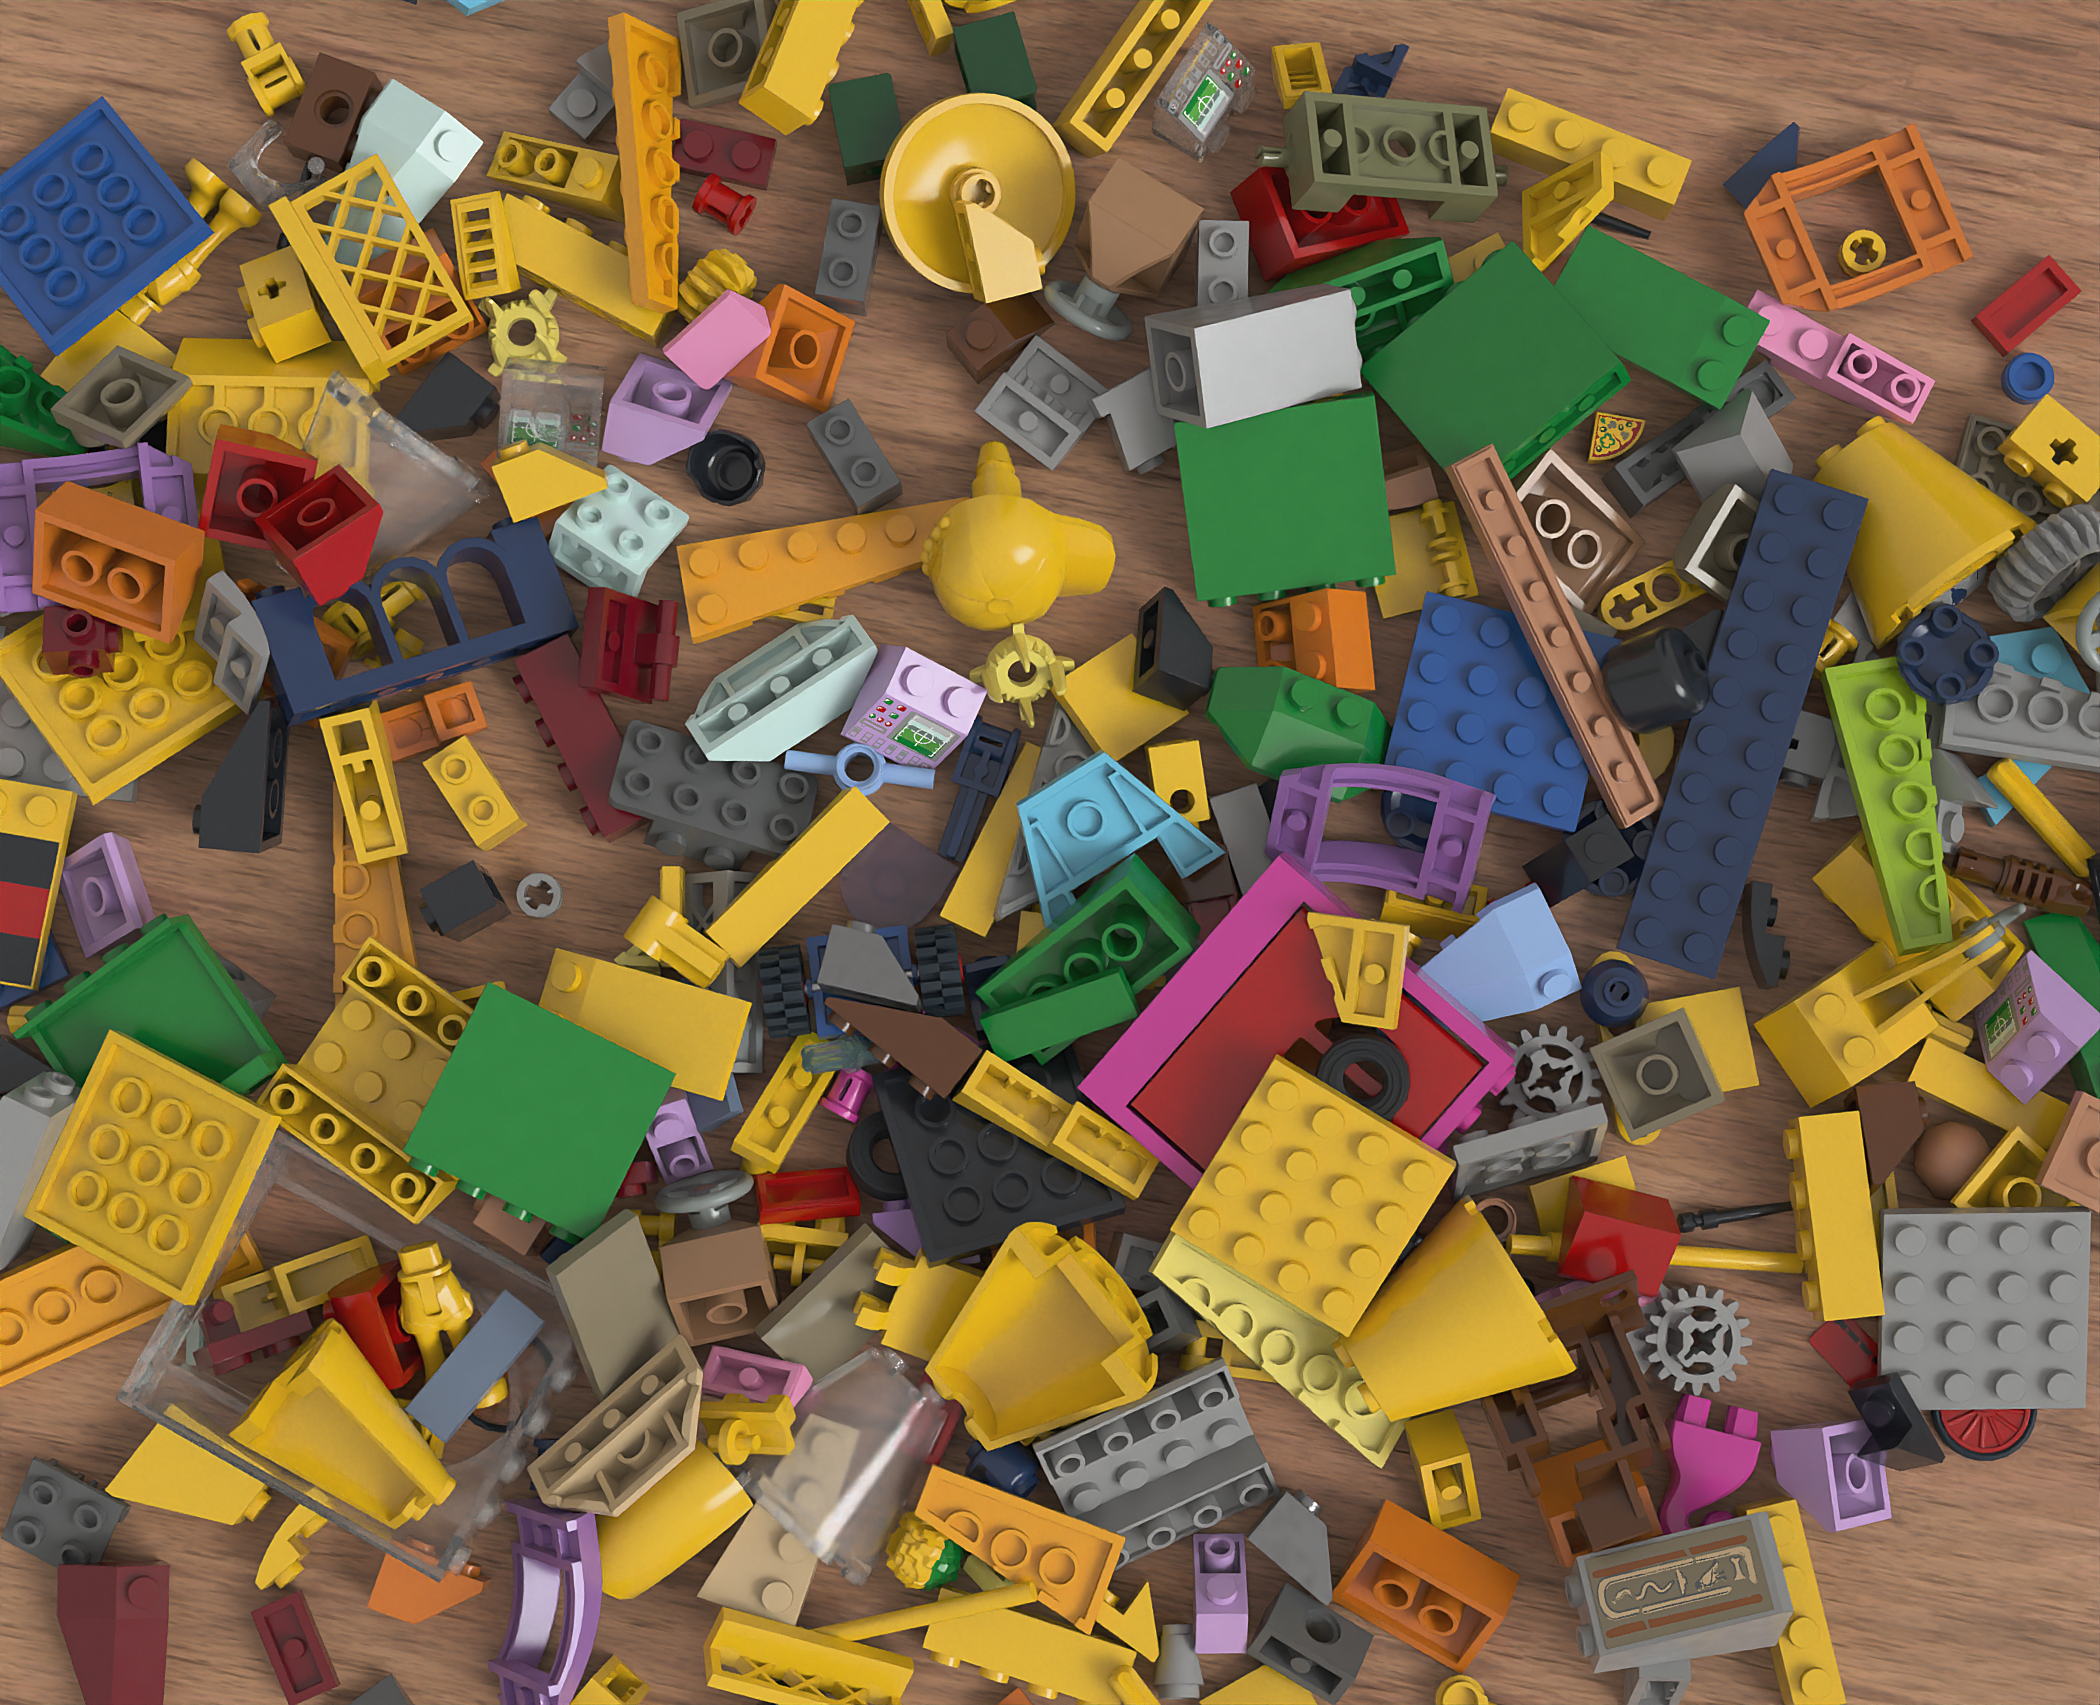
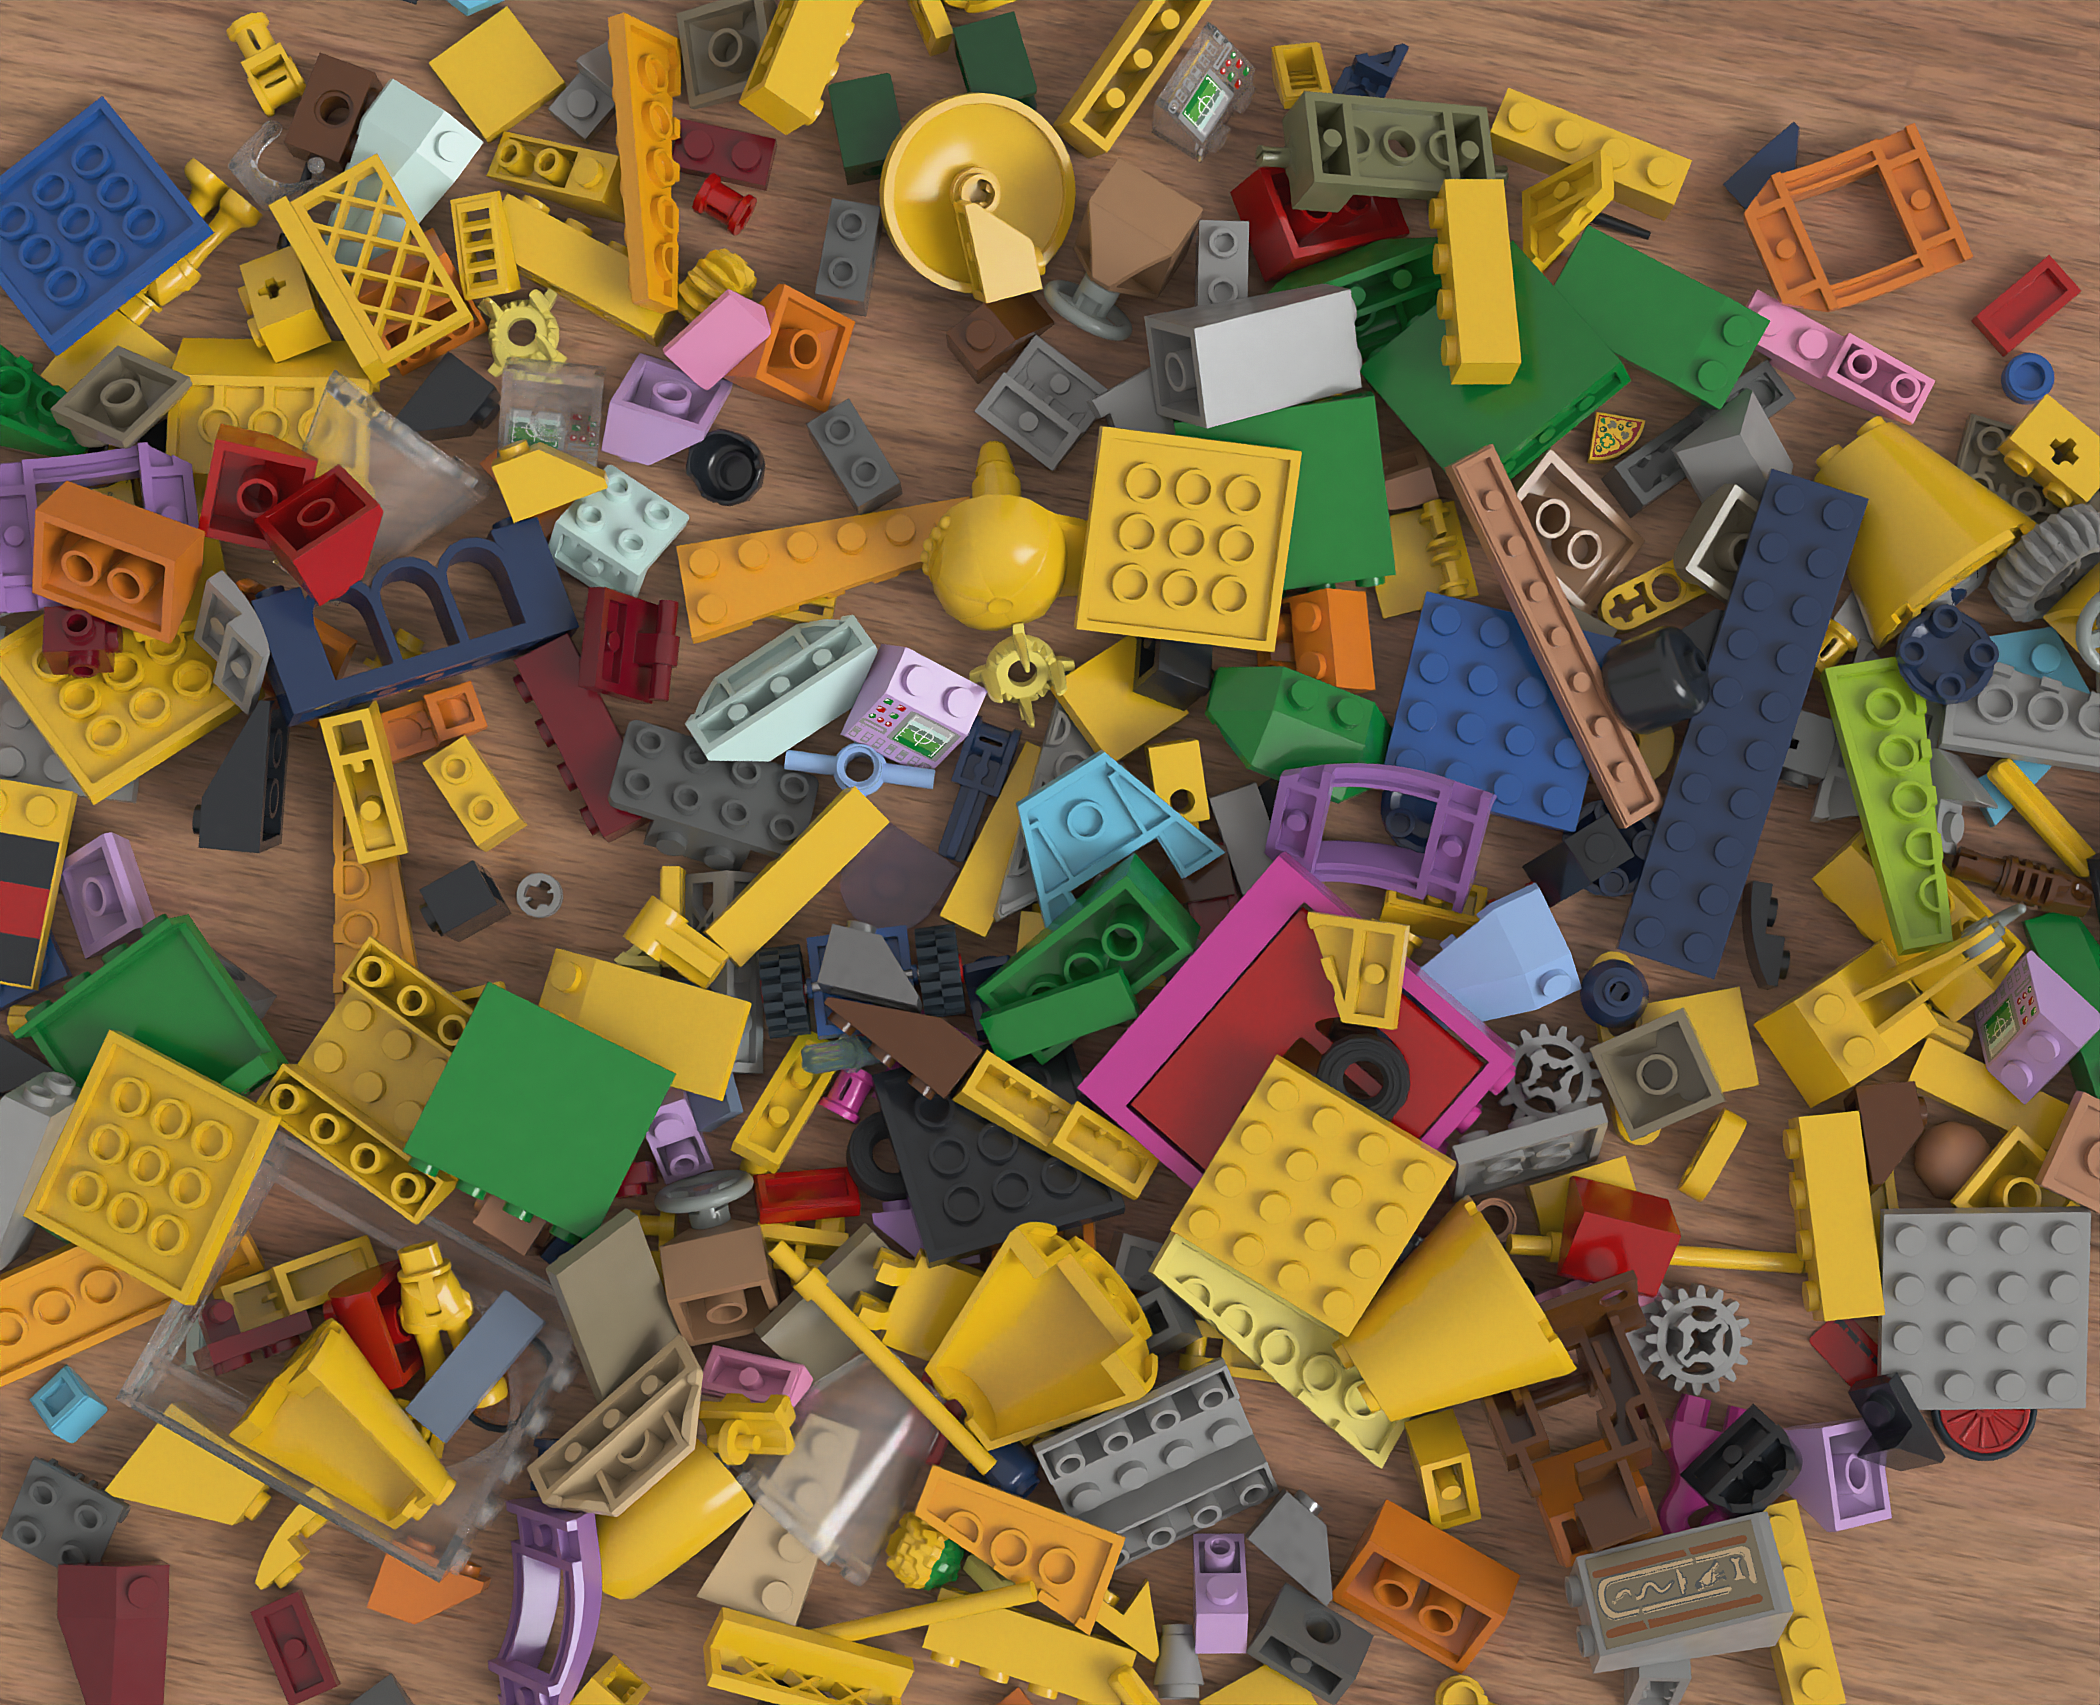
(68, 1405): none -> medium azure slope
(394, 598): yellow connector -> none
(497, 75): none -> yellow tile
(812, 1285): none -> yellow bar
(1187, 539): none -> yellow plate
(1476, 281): none -> yellow brick
(1711, 1218): black piece -> none
(1712, 1155): none -> yellow beam
(1745, 1466): none -> black slope
(1876, 250): yellow bush -> none

